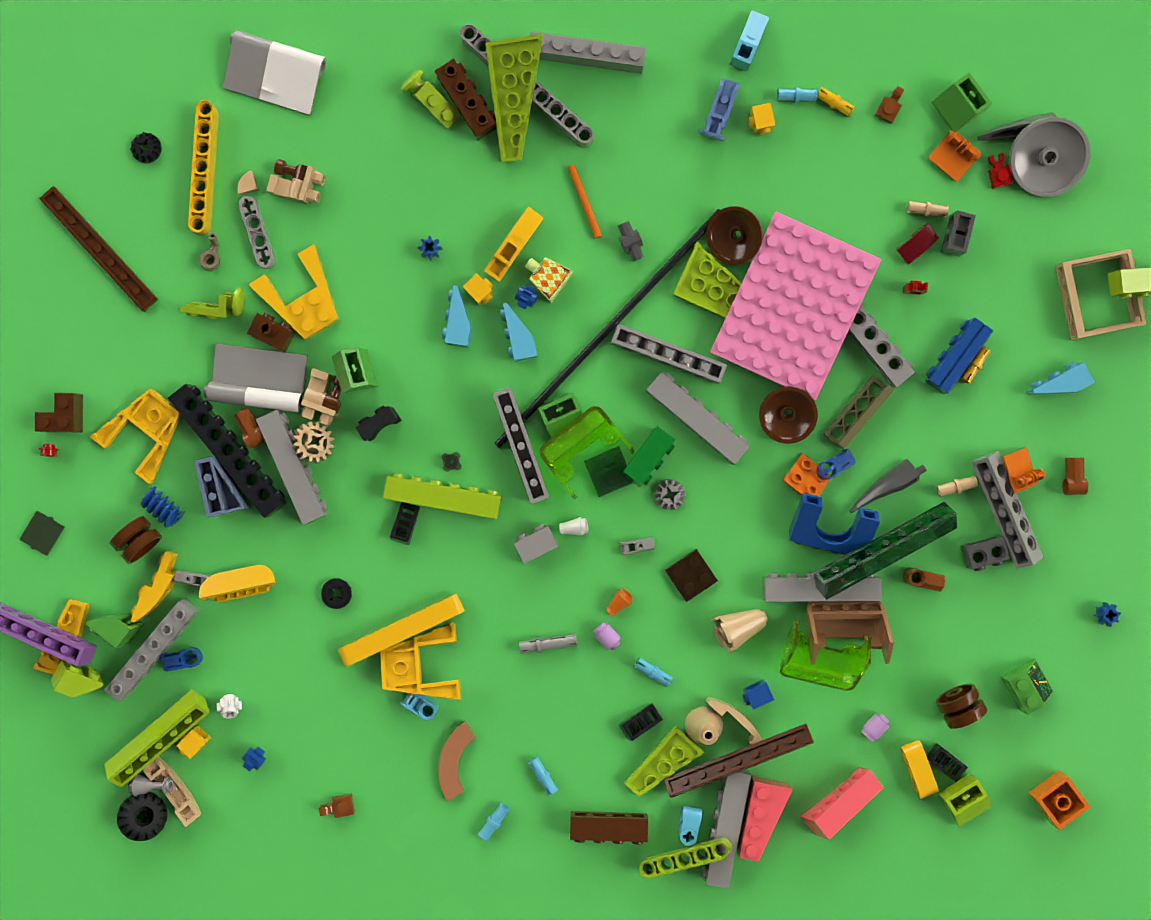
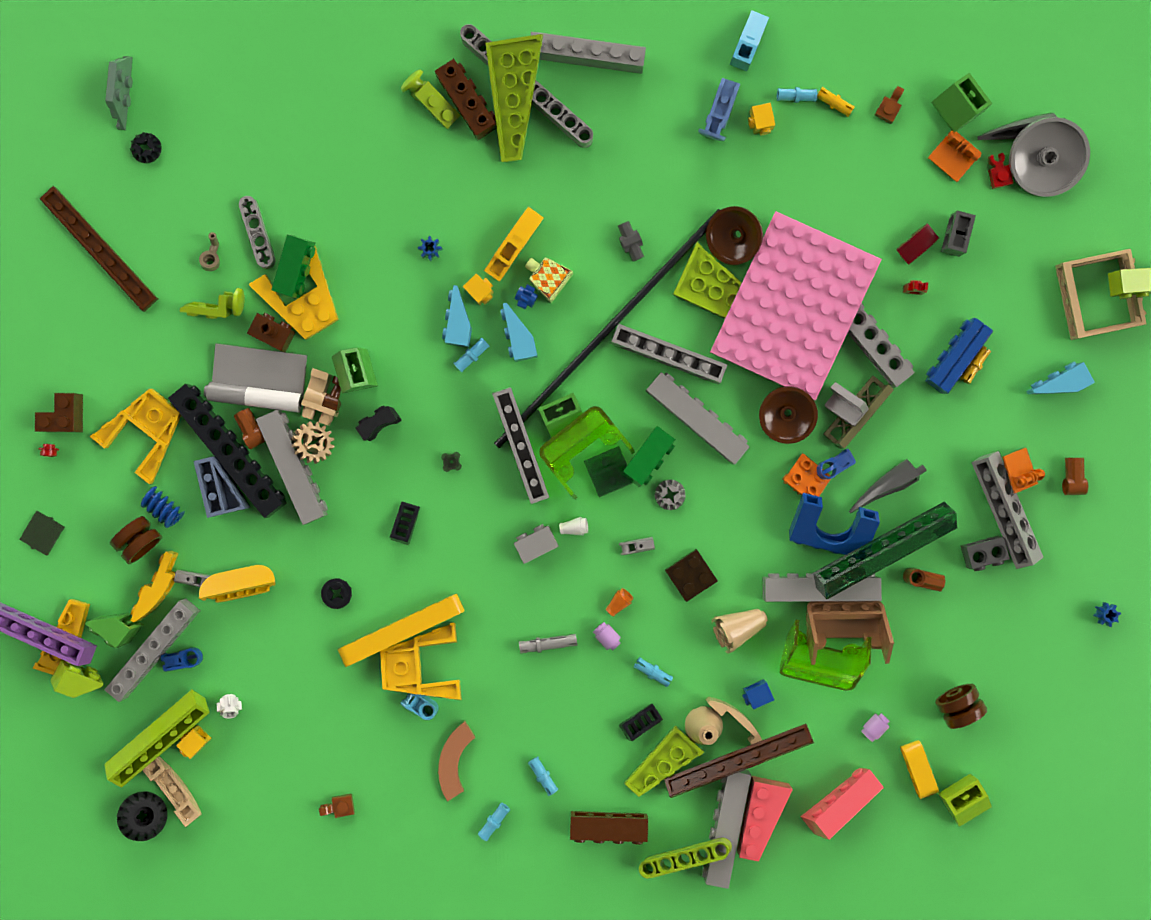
(118, 88): none -> sand green wing
(142, 785): light grey piece -> none
(198, 160): yellow beam -> none
(247, 183): tan tile -> none
(253, 758): blue gear -> none
(273, 71): door -> none
(293, 266): none -> green brick
(300, 187): tan hips -> none
(441, 496): lime brick -> none
(471, 354): none -> medium azure pin
(584, 201): orange piece -> none
(689, 822): medium azure piece -> none
(846, 405): none -> light grey panel
(927, 209): tan pin -> none
(935, 753): black slope -> none
(957, 486): tan pin -> none
(1028, 686): bright green slope -> none
(1059, 800): orange brick -> none

